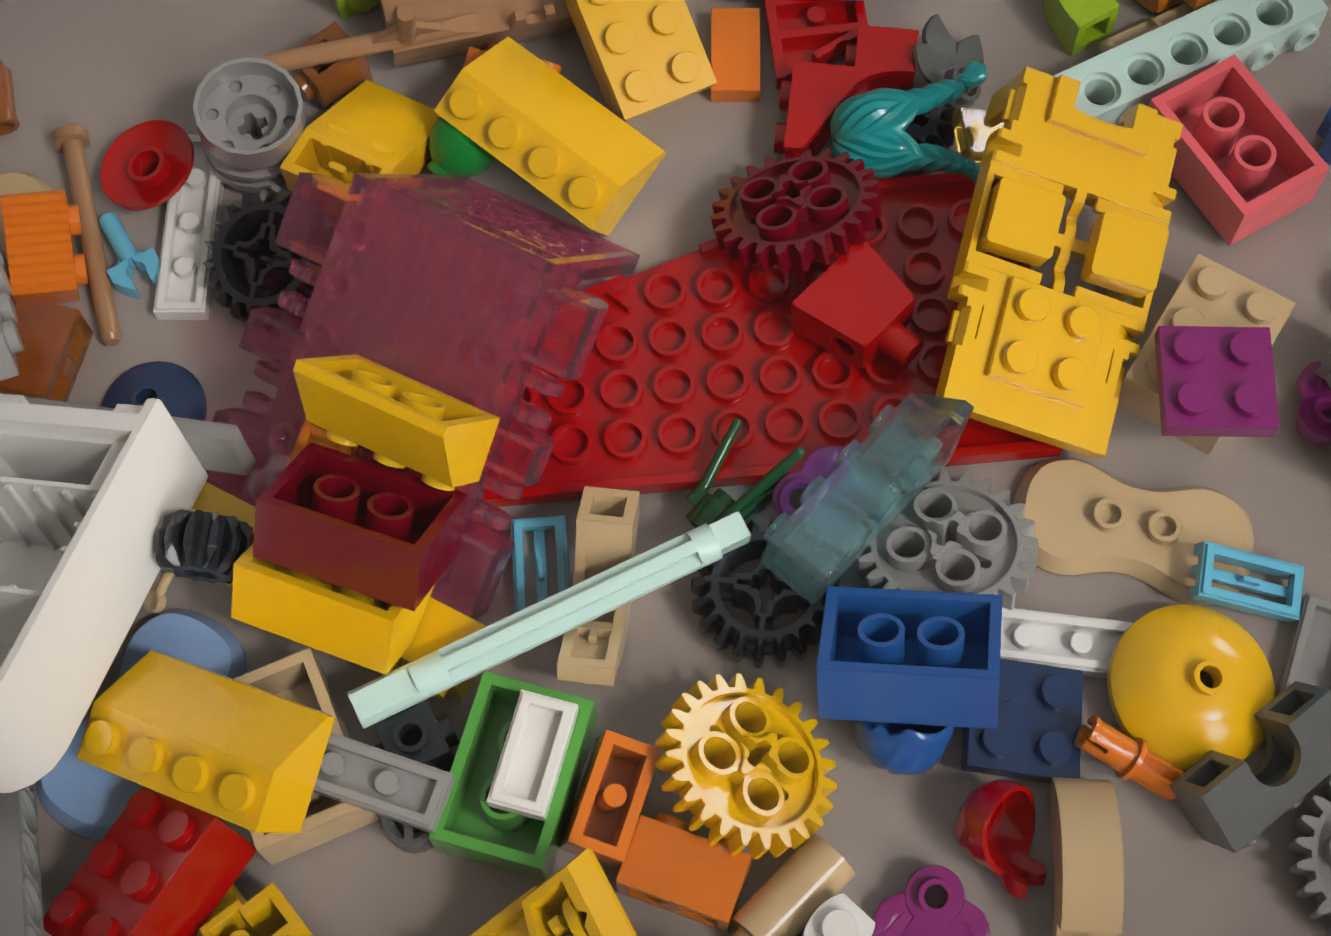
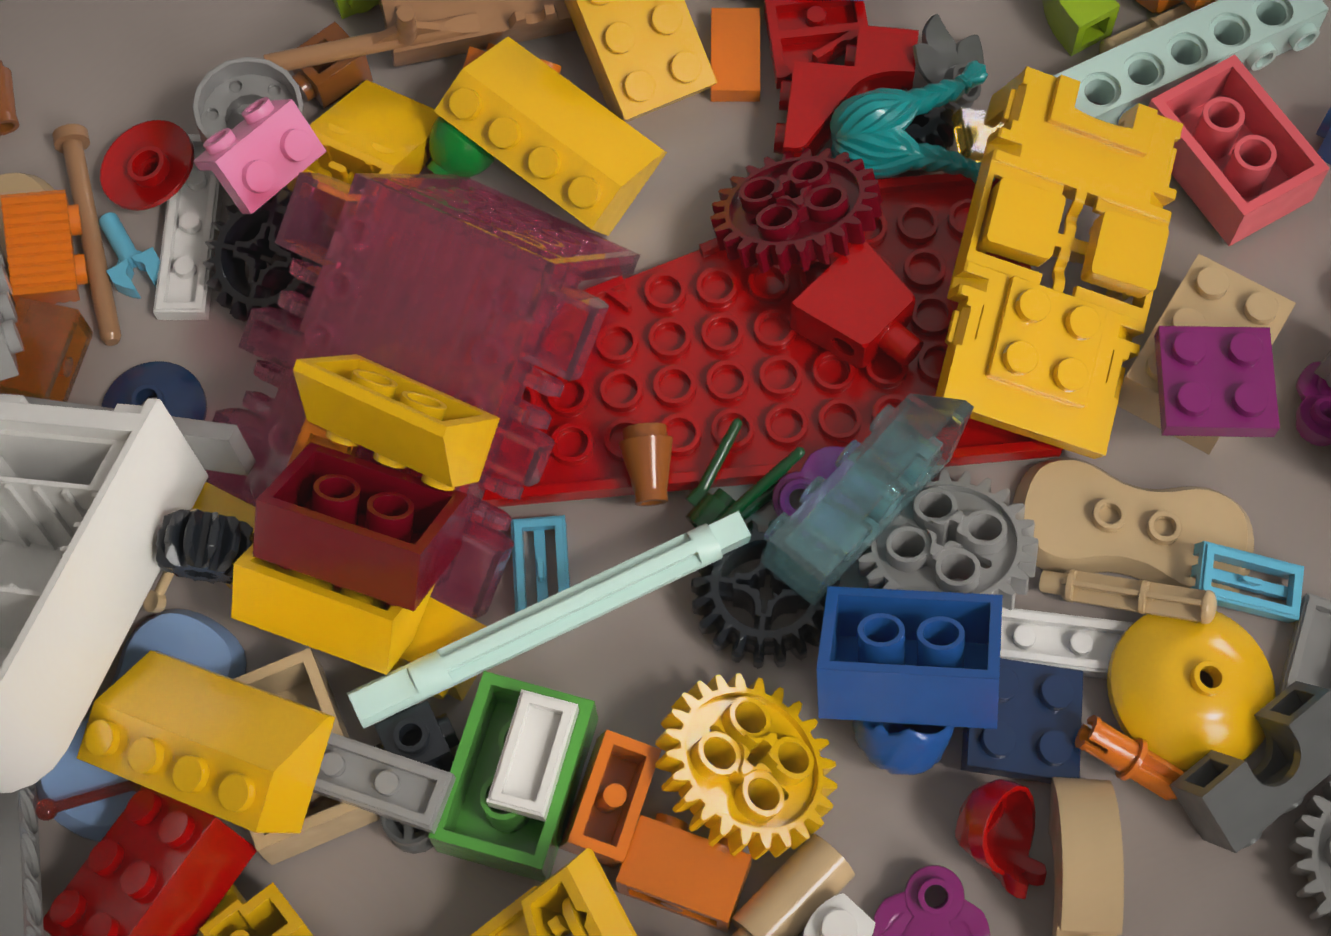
(48, 808): none -> clear red hinge
(261, 152): none -> bright pink bracket
(603, 539): tan arch -> none
(647, 461): none -> dark orange cone
(1131, 595): none -> tan piece

